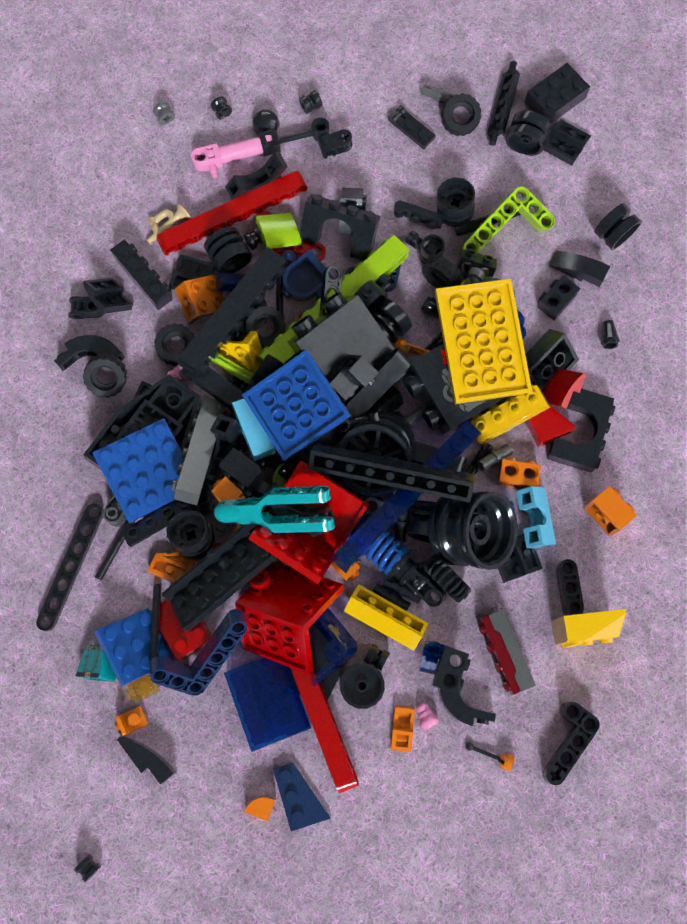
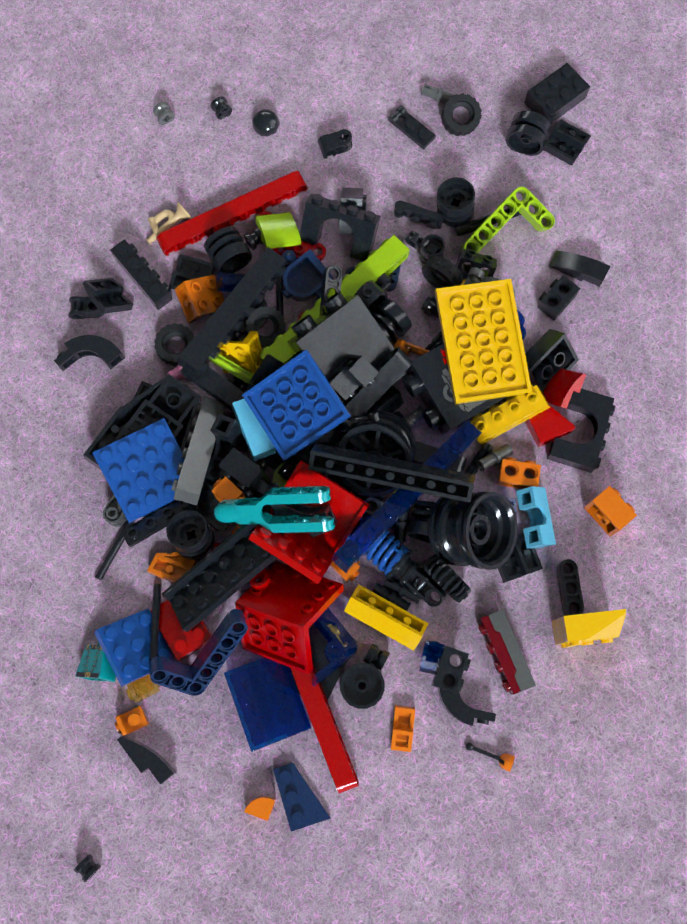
(62, 573): black beam -> none
(101, 389): black tyre -> none
(265, 144): bright pink piece -> none
(269, 172): black arch -> none
(310, 101): black wheel -> none
(426, 716): bright pink piece -> none
(503, 103): black plate -> none
(579, 729): black beam -> none
(609, 335): black cone -> none
(617, 226): black wheel -> none

